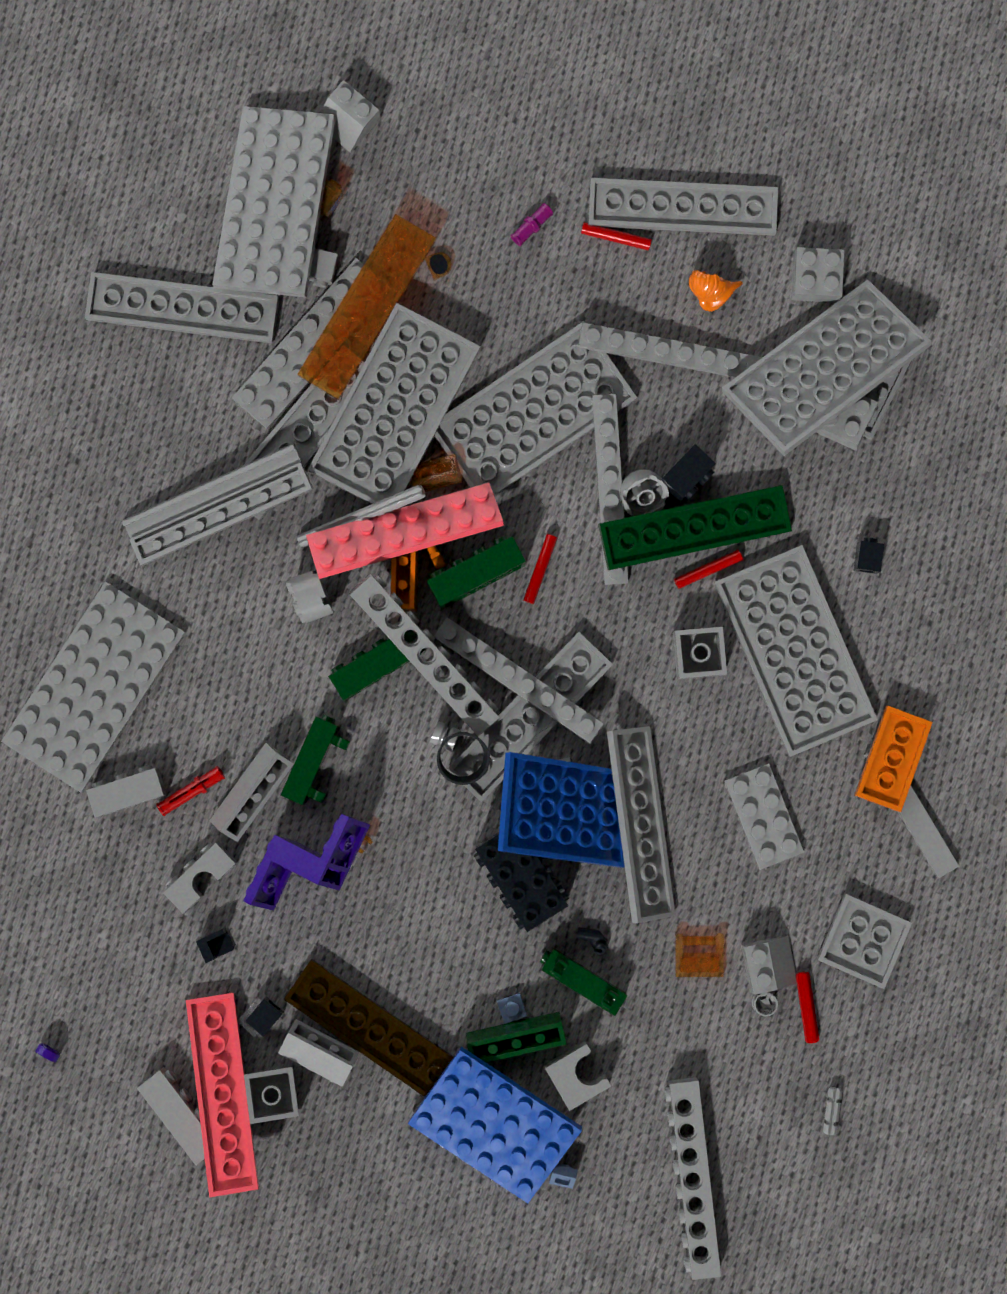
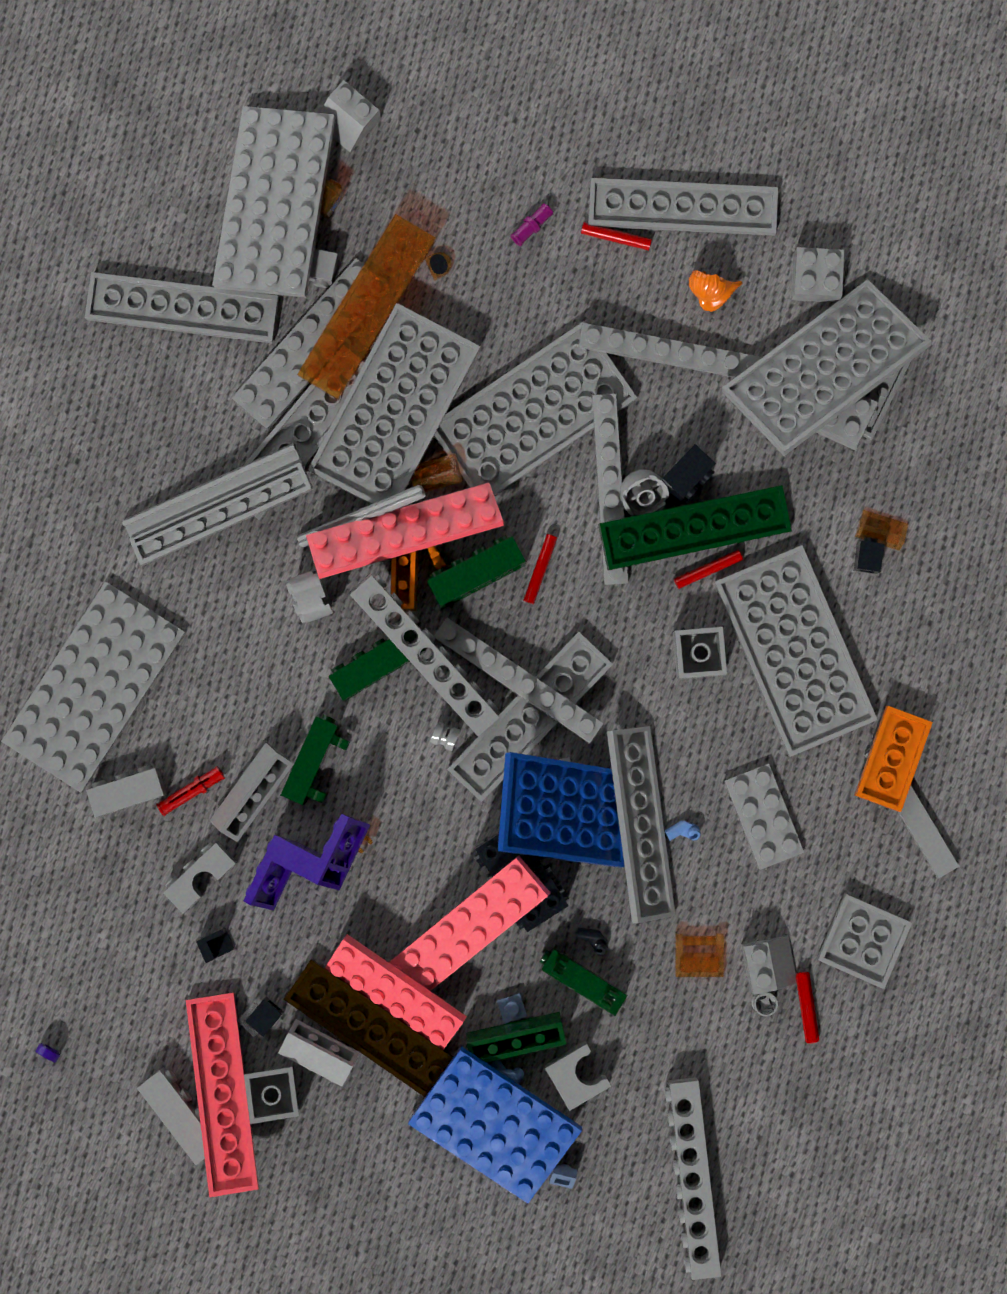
(395, 992): none -> coral plate
(464, 780): black tyre -> none
(472, 925): none -> coral plate
(516, 1074): none -> medium blue arm
(685, 829): none -> medium blue arm
(832, 1111): light grey axle -> none
(886, 530): none -> clear orange slope

